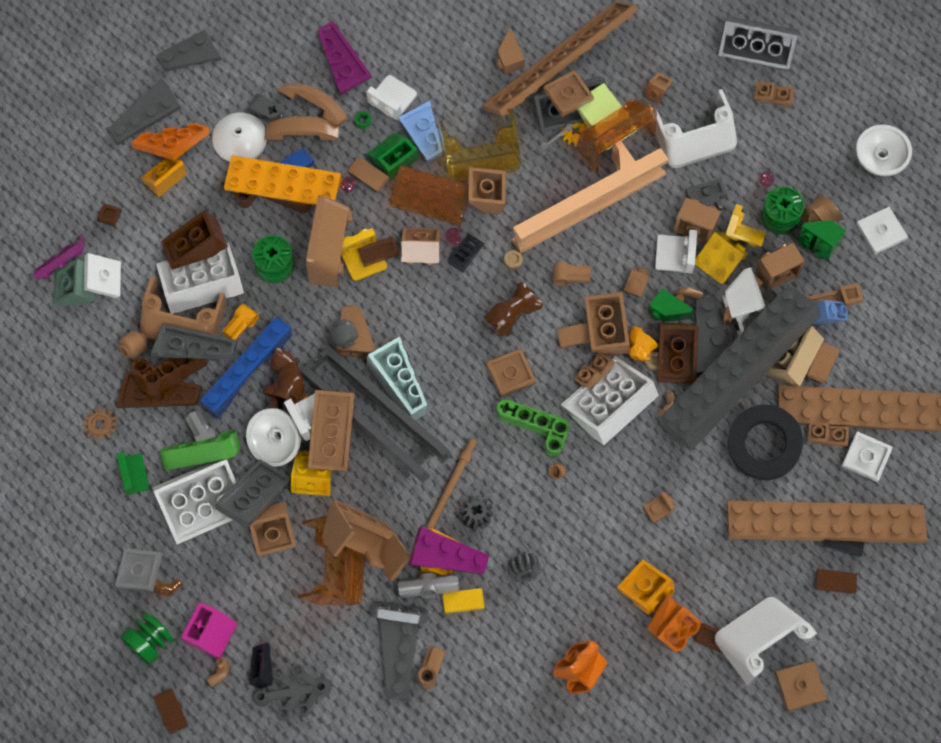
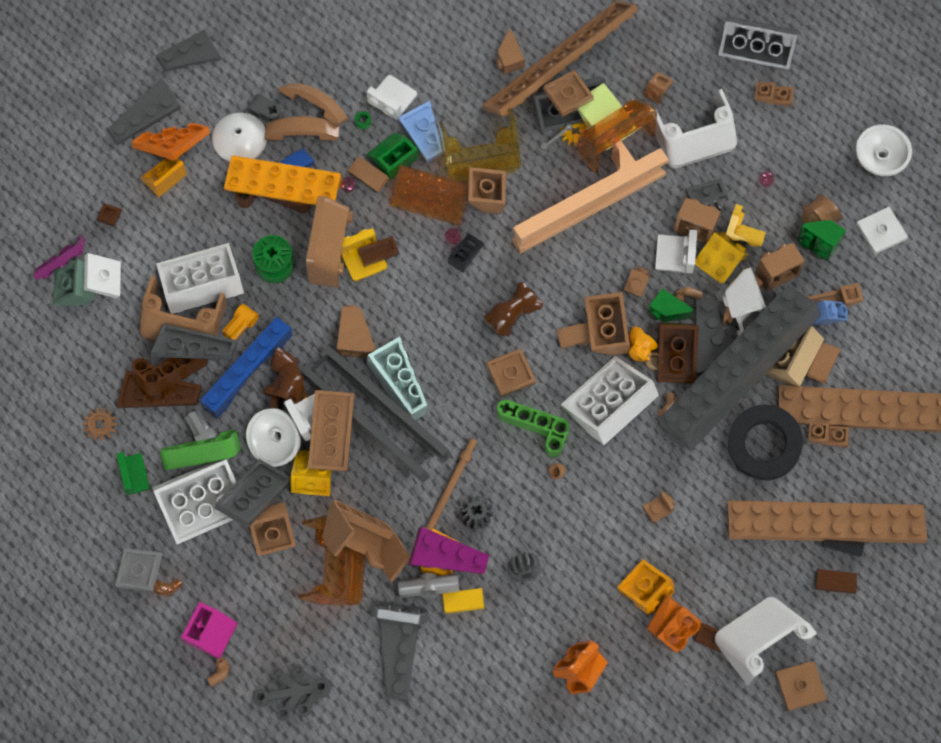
(132, 344): medium nougat head -> none
(147, 638): green wheel -> none
(171, 711): reddish brown tile -> none
(194, 241): reddish brown slope -> none
(261, 667): black slope -> none
(343, 60): magenta wing -> none
(344, 333): dark grey head -> none
(420, 245): slope -> none
(431, 665): medium nougat piece -> none
(513, 260): tan tile -> none
(565, 274): medium nougat piece -> none
(592, 374): medium nougat slope -> none
(782, 210): green wheel -> none
(867, 456): white plate -> none

